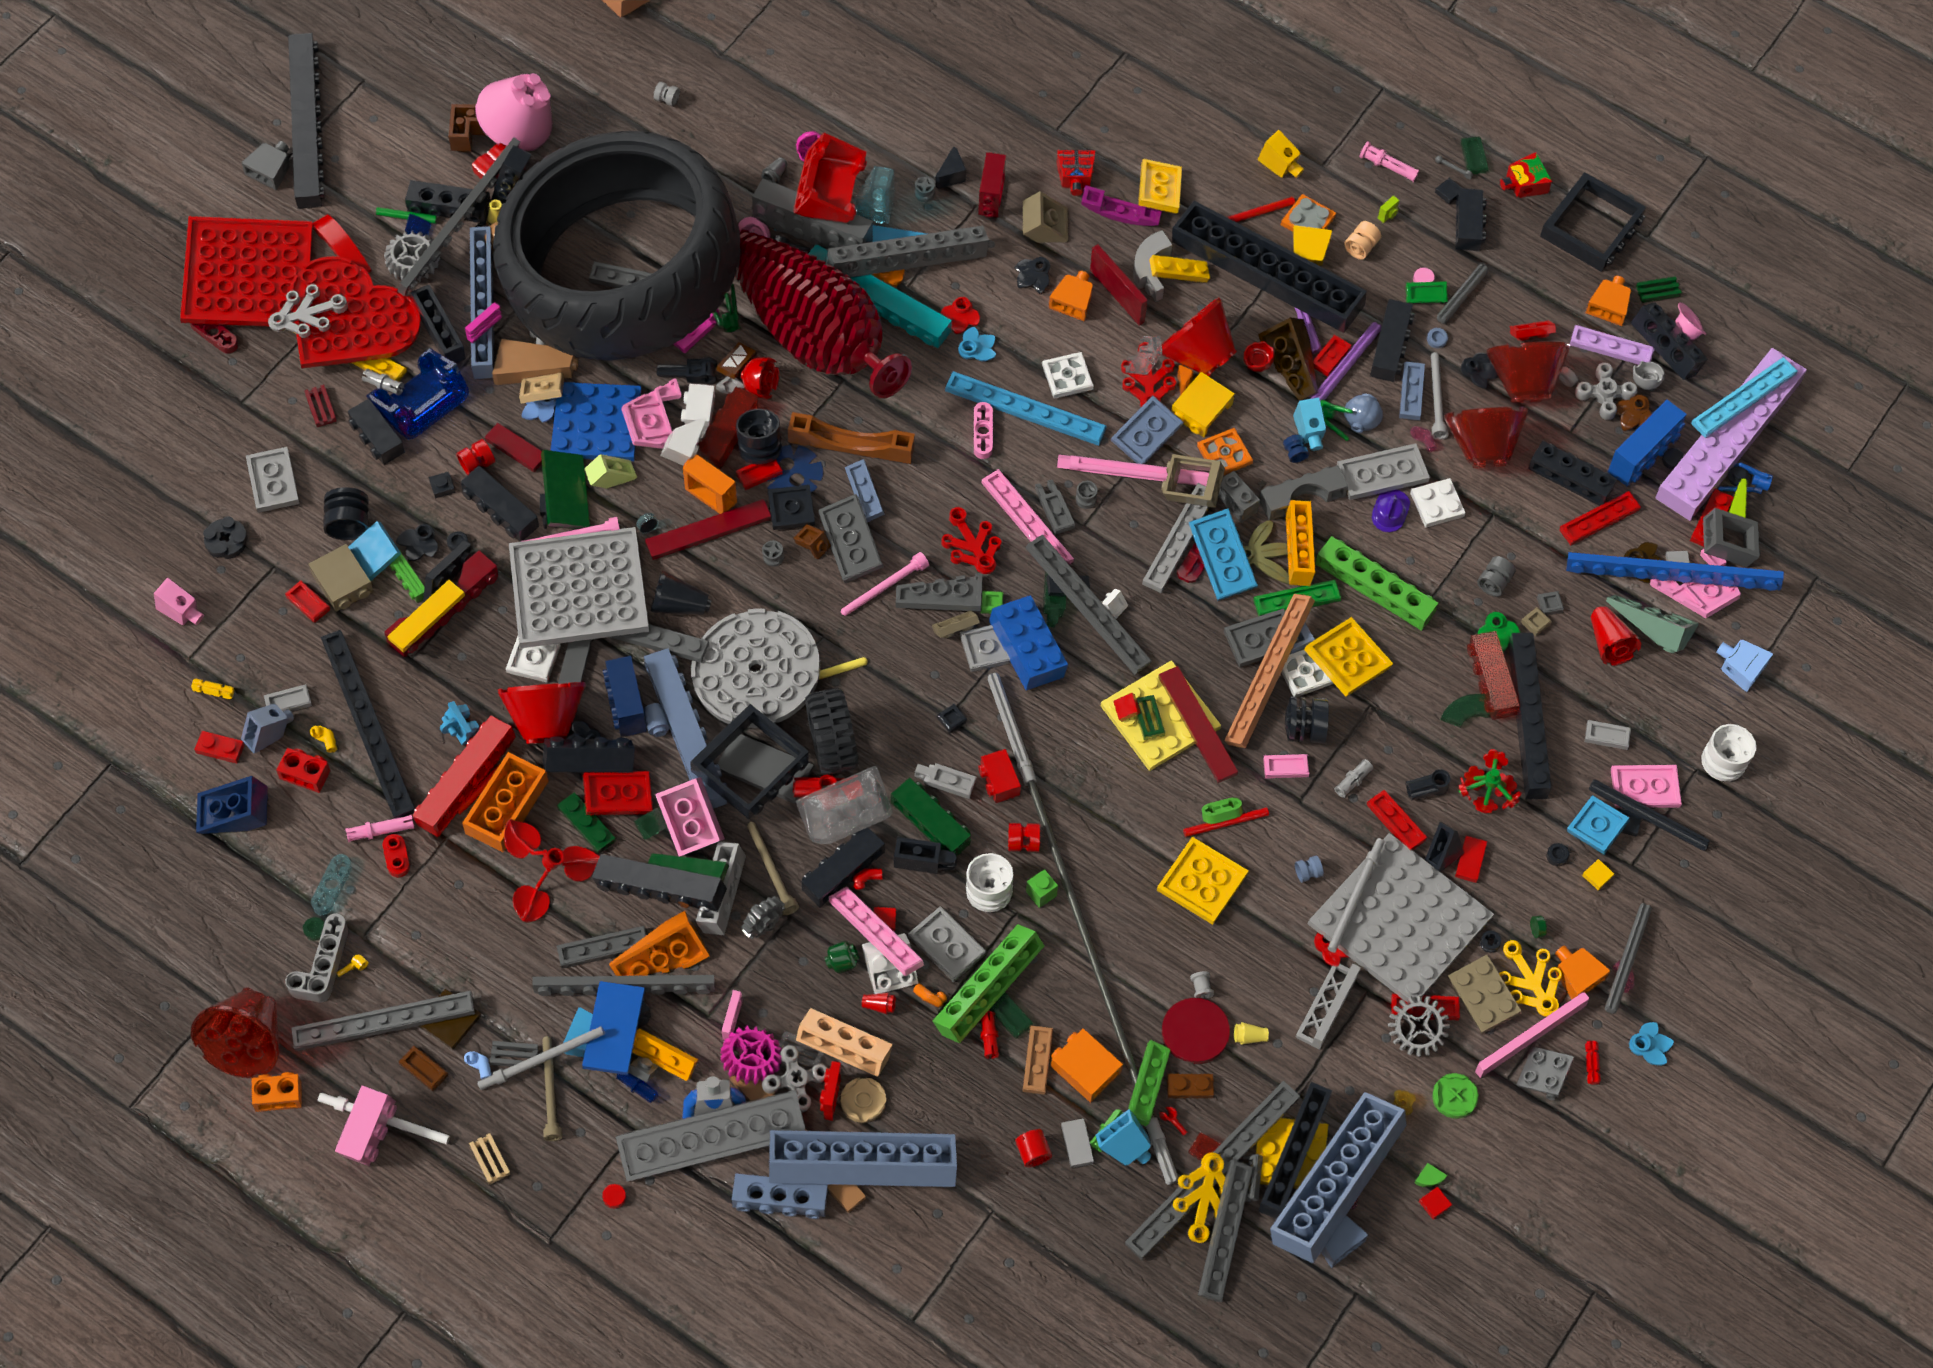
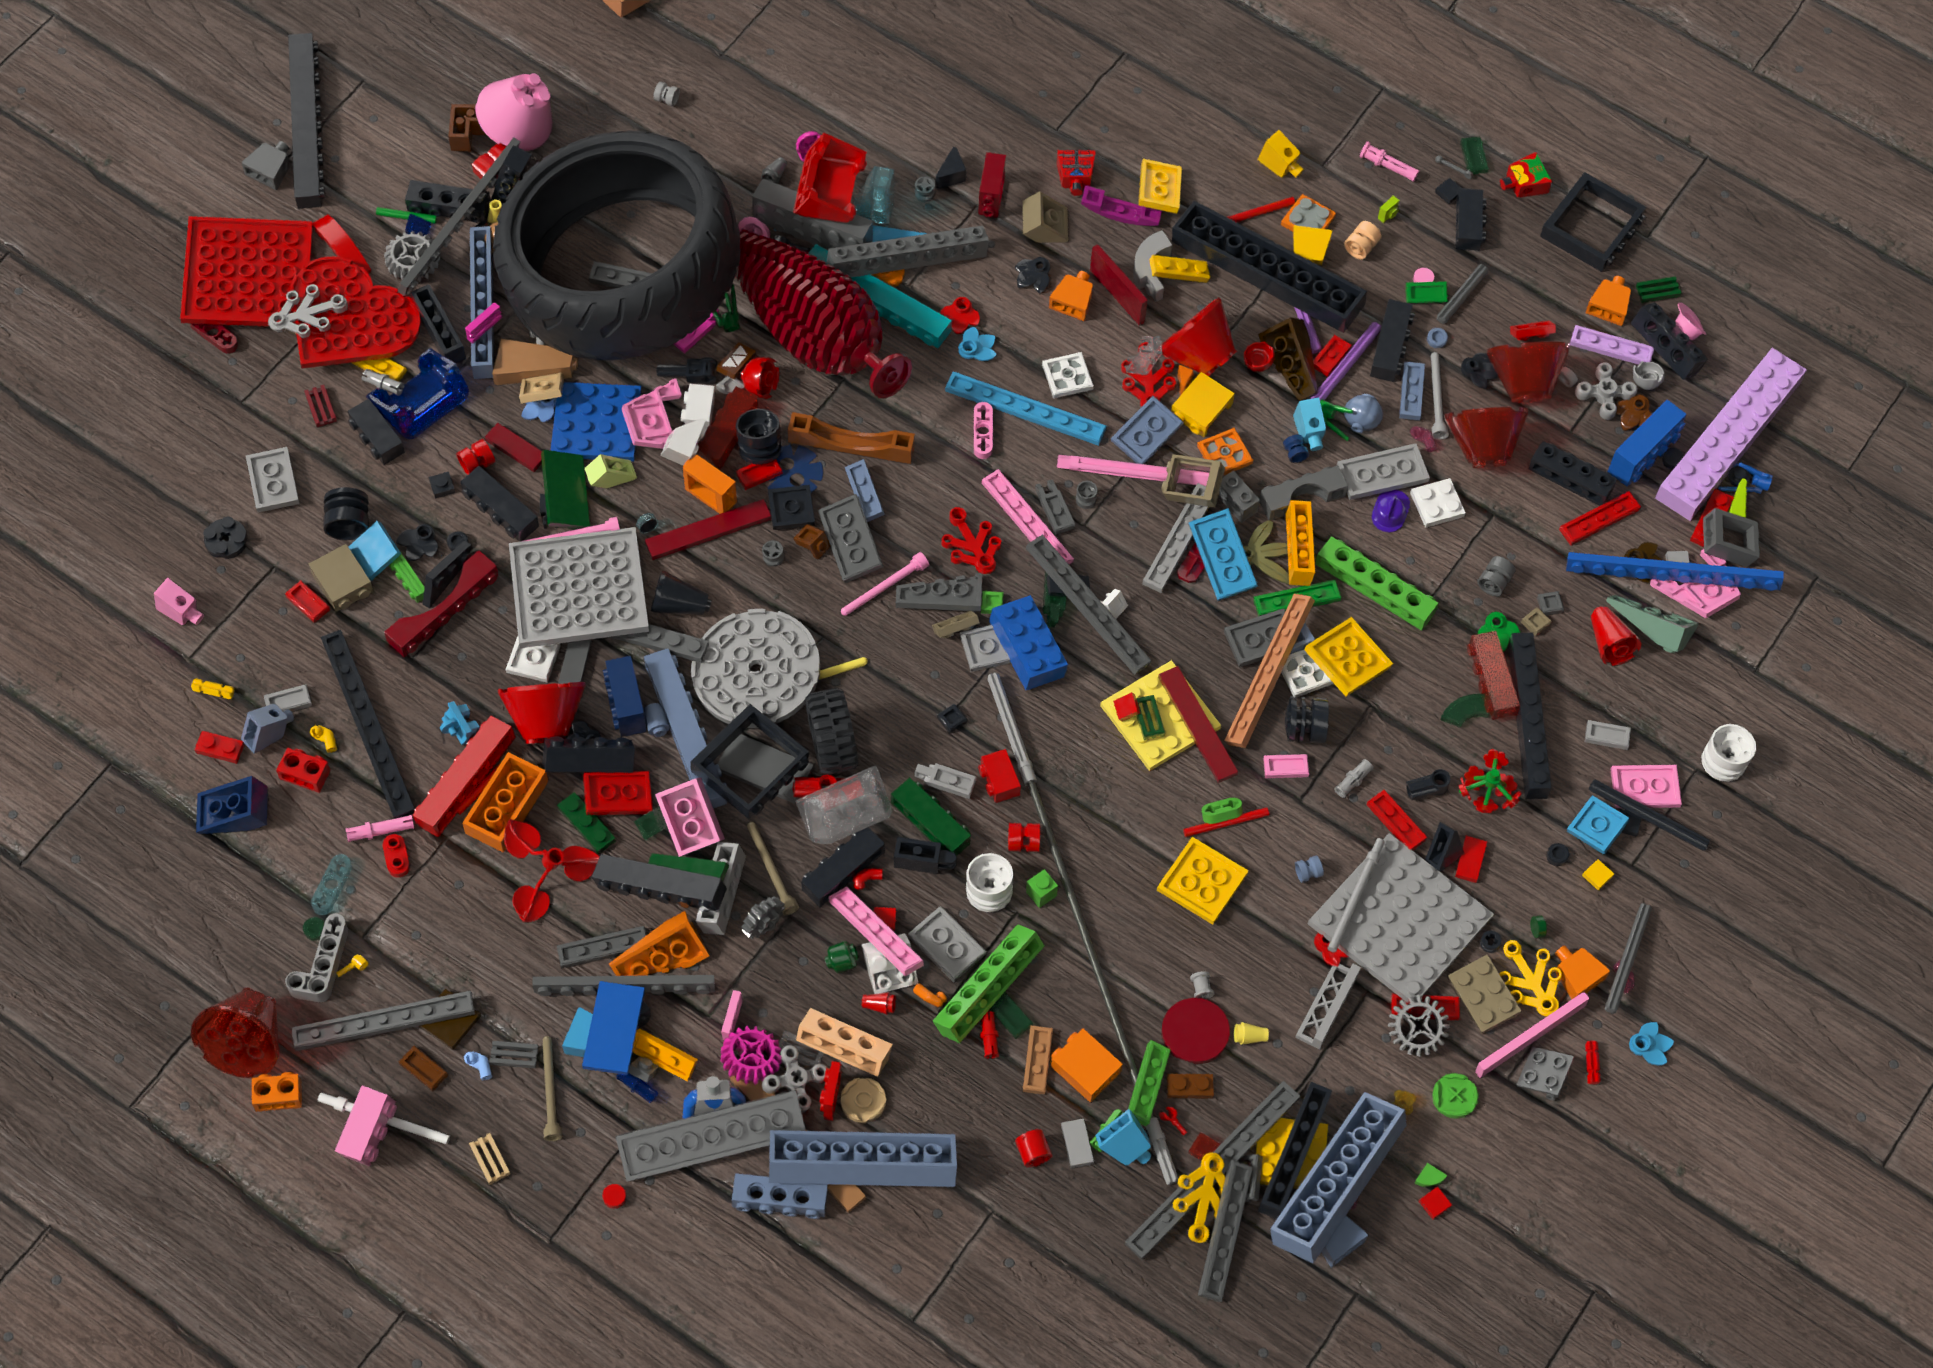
(426, 616): yellow tile -> none
(500, 1076): light grey bar -> none
(1744, 397): medium azure tile -> none
(1744, 662): light blue torso -> none

